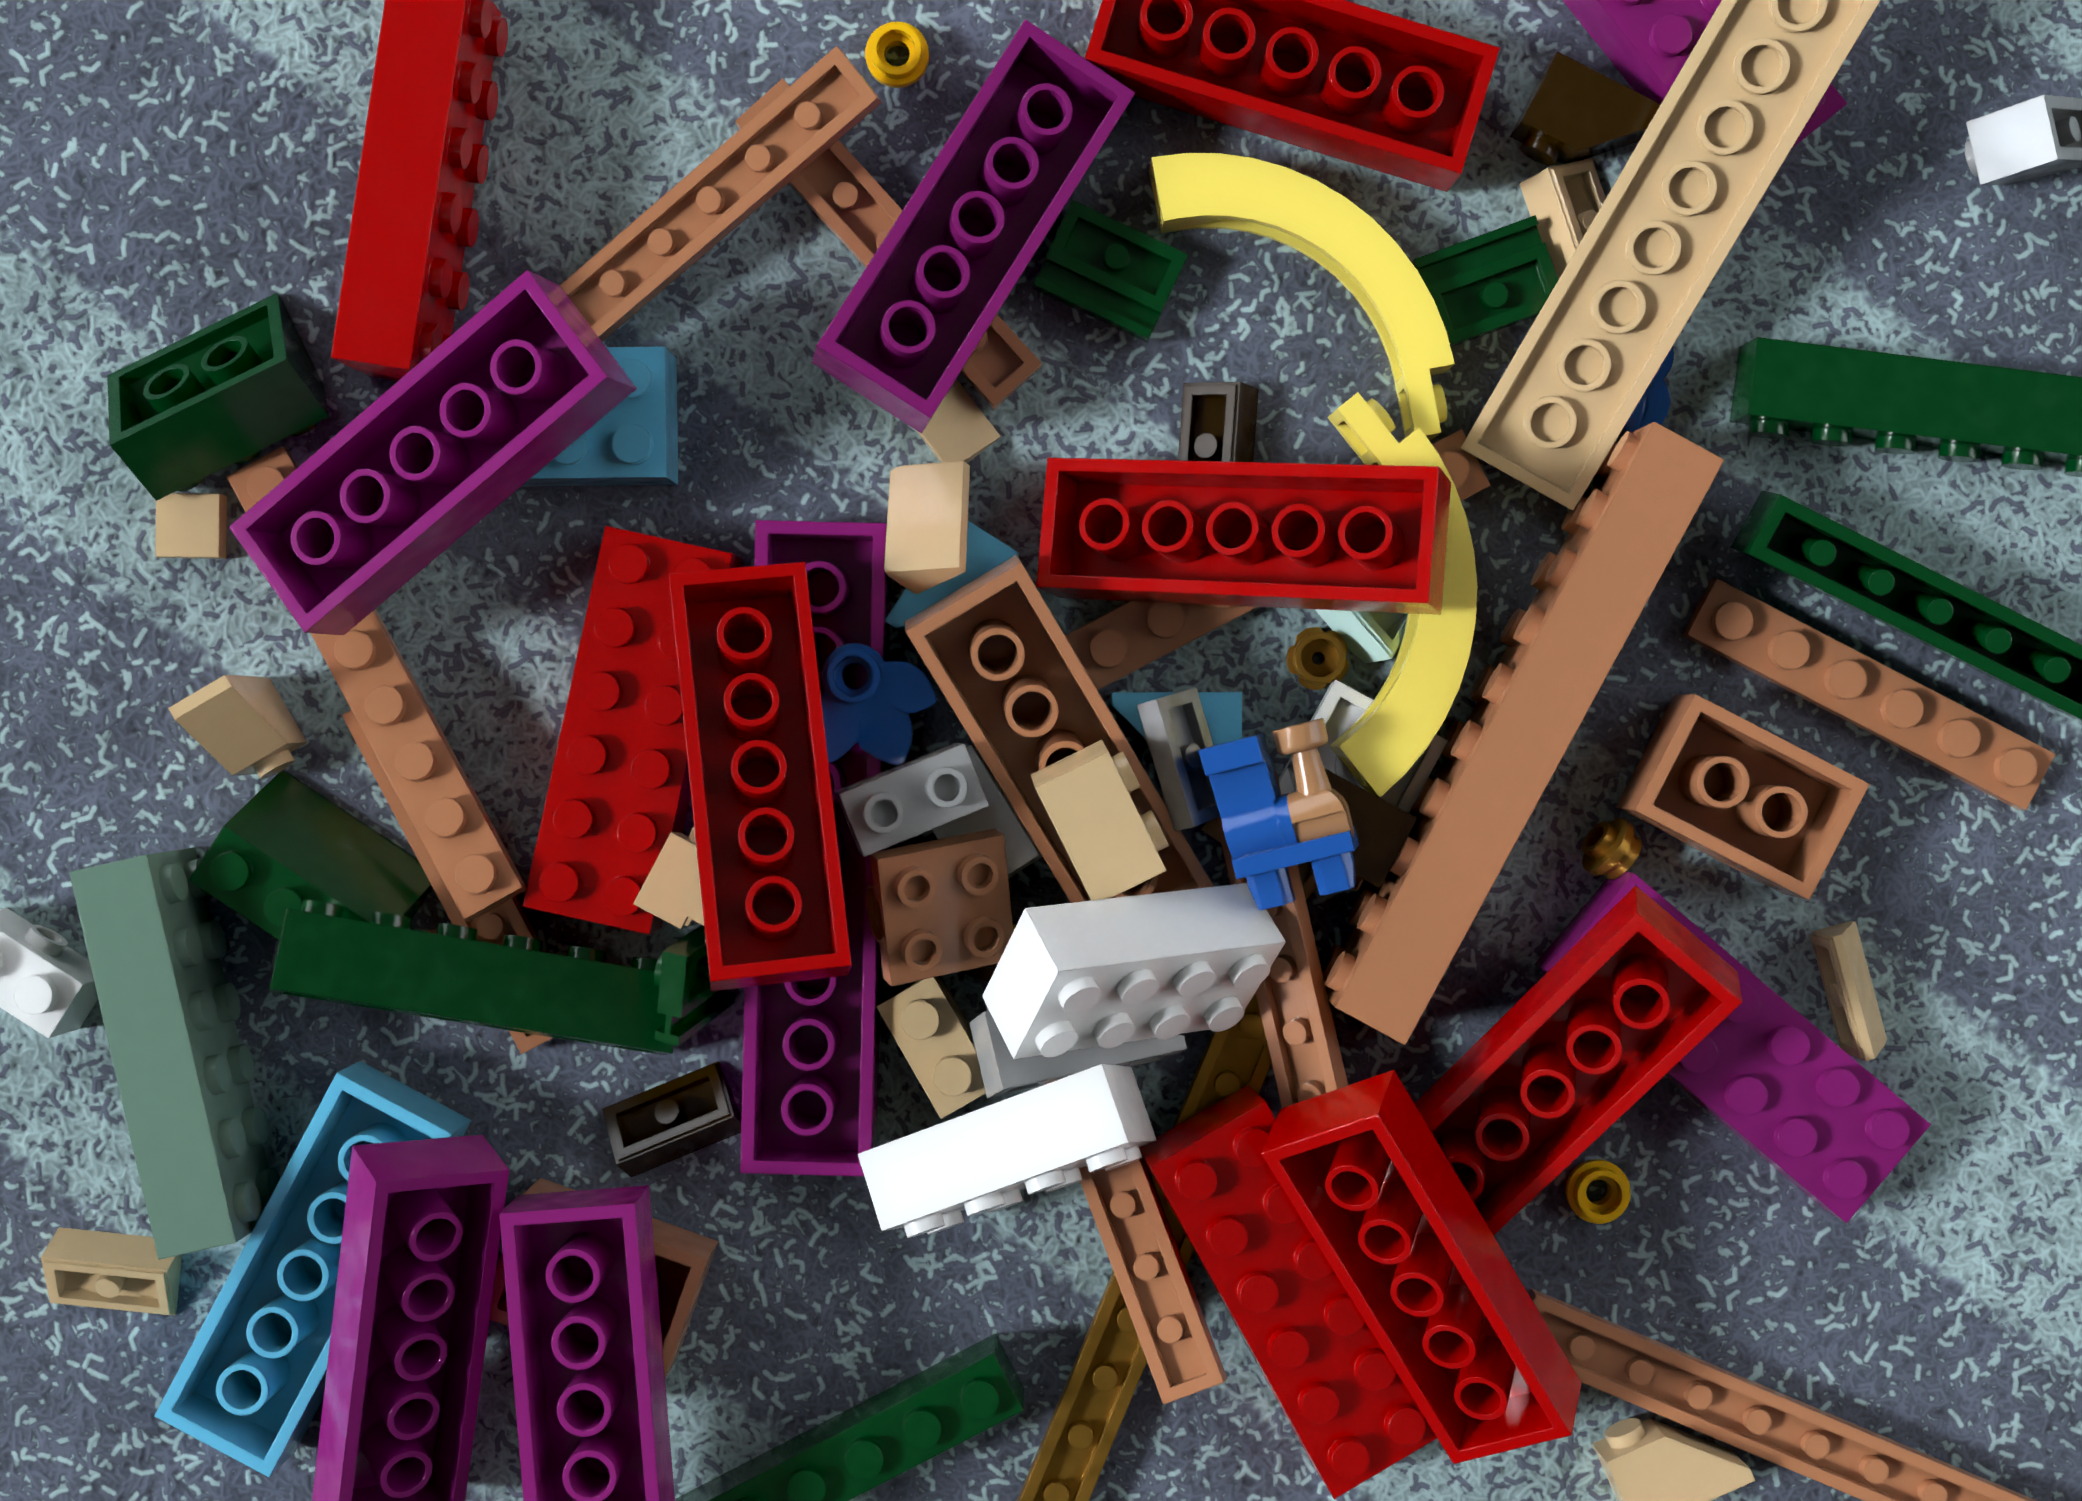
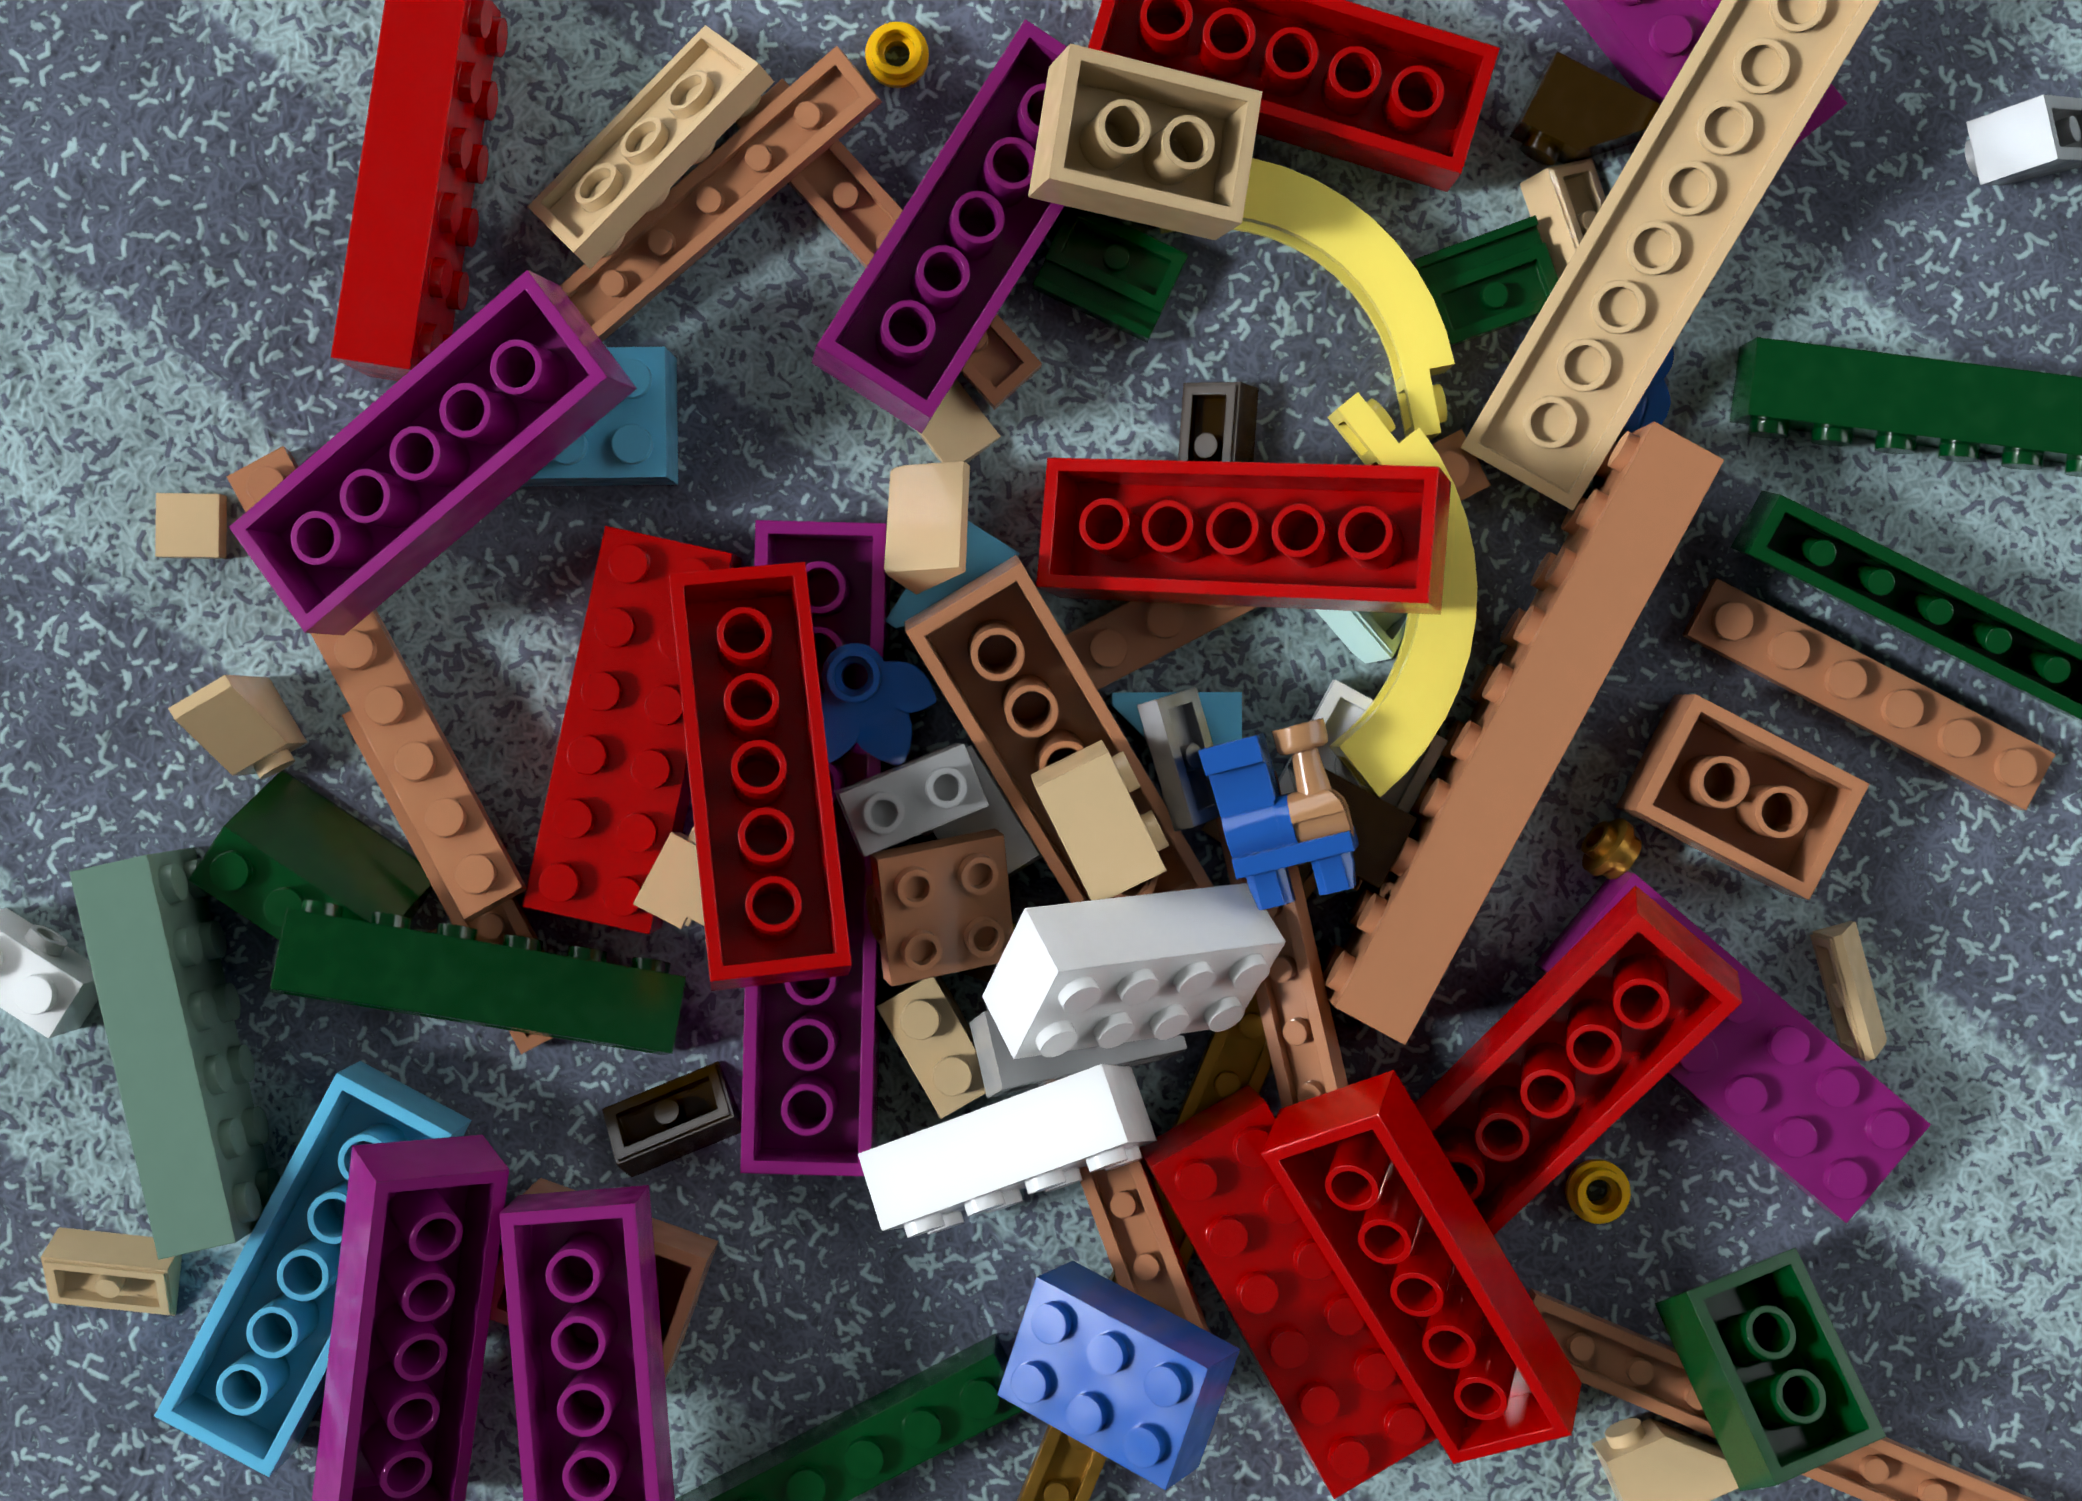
(214, 399): dark green slope -> none
(650, 145): none -> tan plate
(686, 989): dark green plate -> none
(1118, 1373): none -> brick
(1145, 143): none -> tan brick
(1332, 648): pearl gold plate -> none
(1770, 1371): none -> dark green brick

